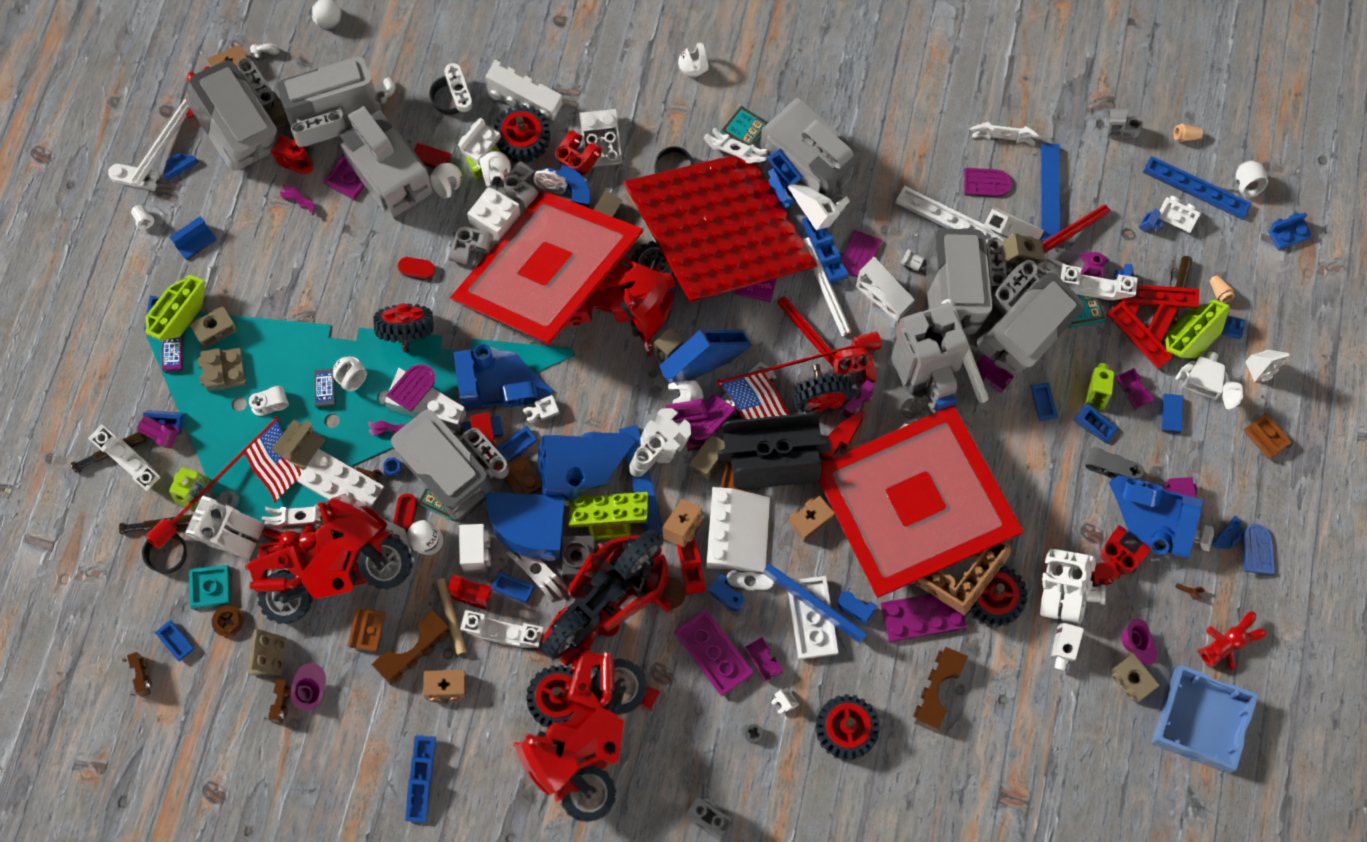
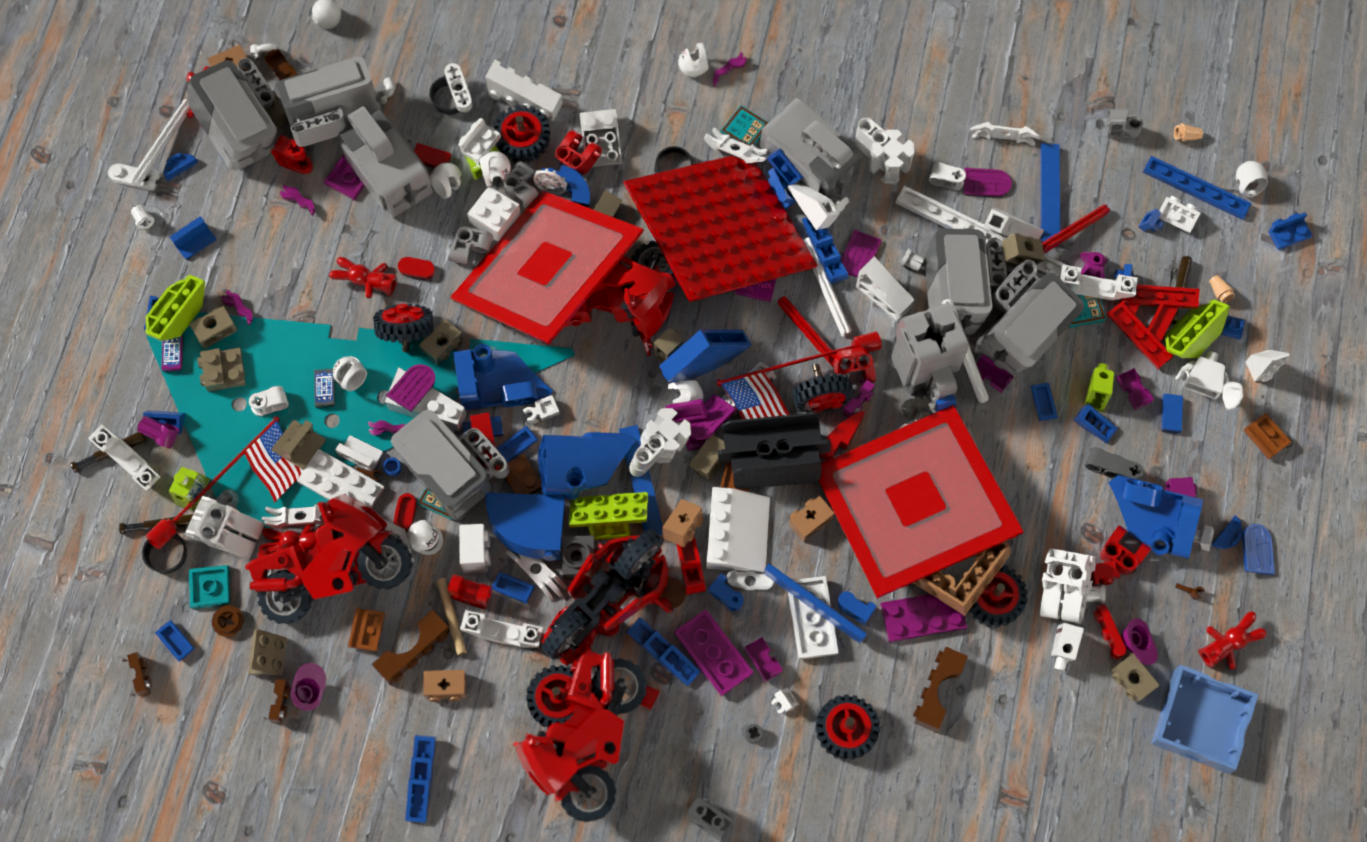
(235, 301): none -> magenta hair
(278, 63): none -> reddish brown piece
(359, 453): none -> white panel
(361, 275): none -> red animal
(443, 332): none -> dark tan brick
(663, 651): none -> blue slope
(737, 62): none -> magenta hair
(884, 150): none -> white connector
(945, 176): none -> white piece
(1109, 631): none -> red plate

